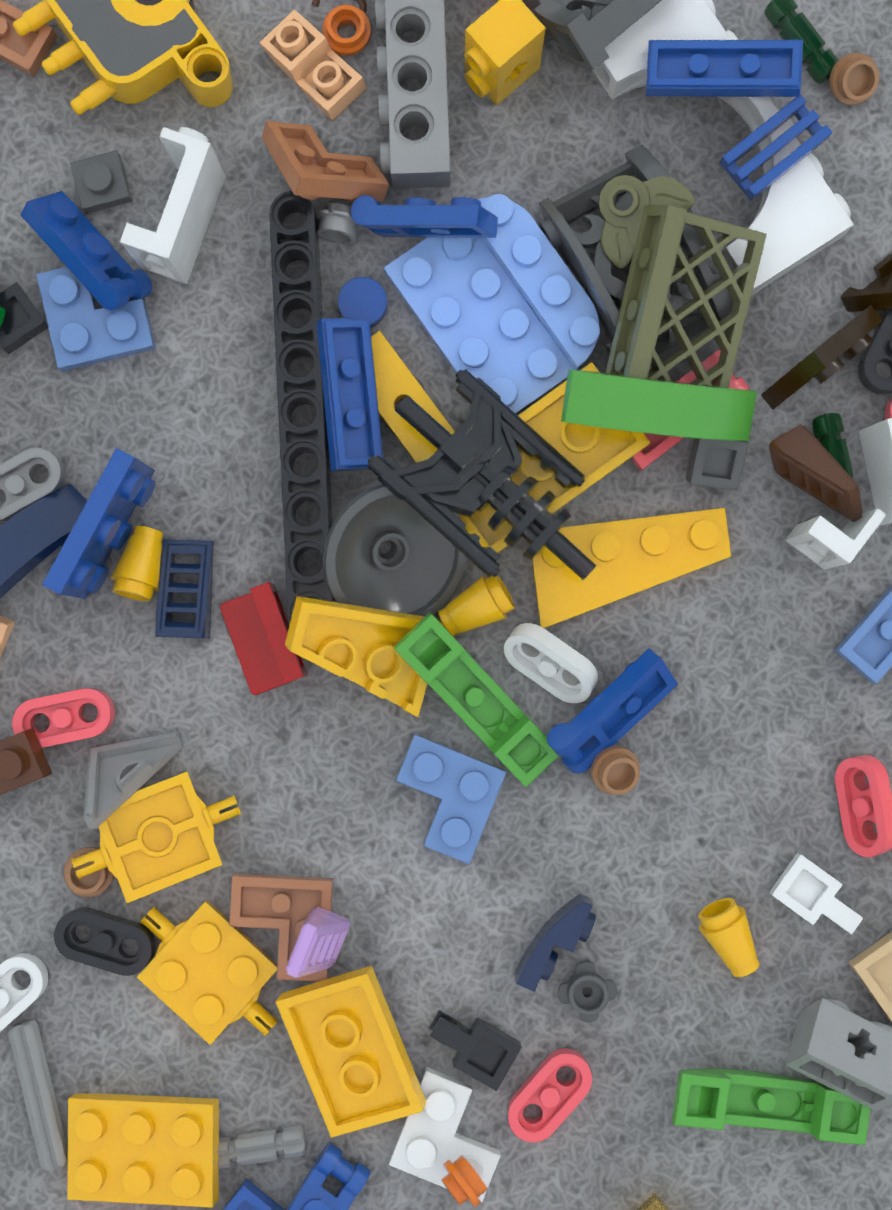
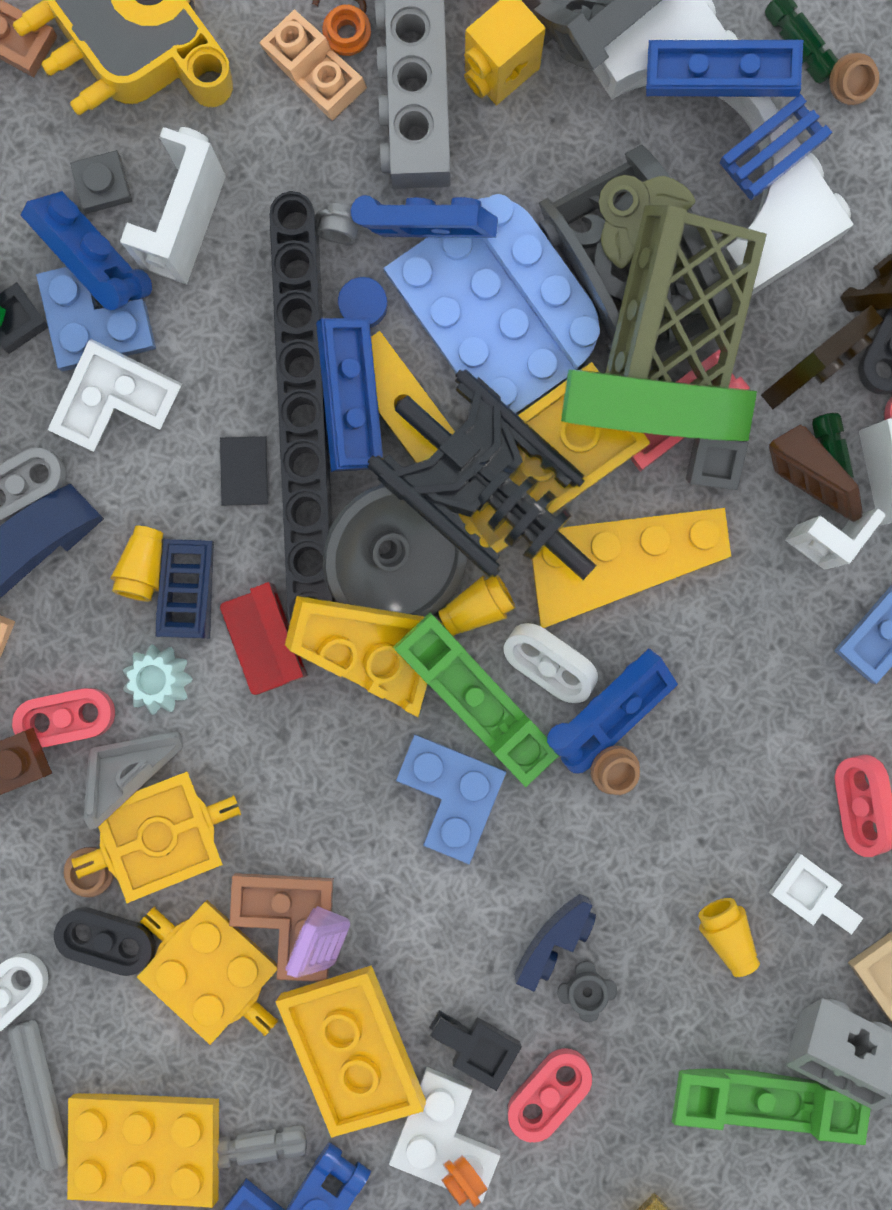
(101, 527): blue plate -> none
(110, 382): none -> white plate
(156, 679): none -> light aqua piece
(243, 470): none -> black piece
(314, 171): nougat plate -> none

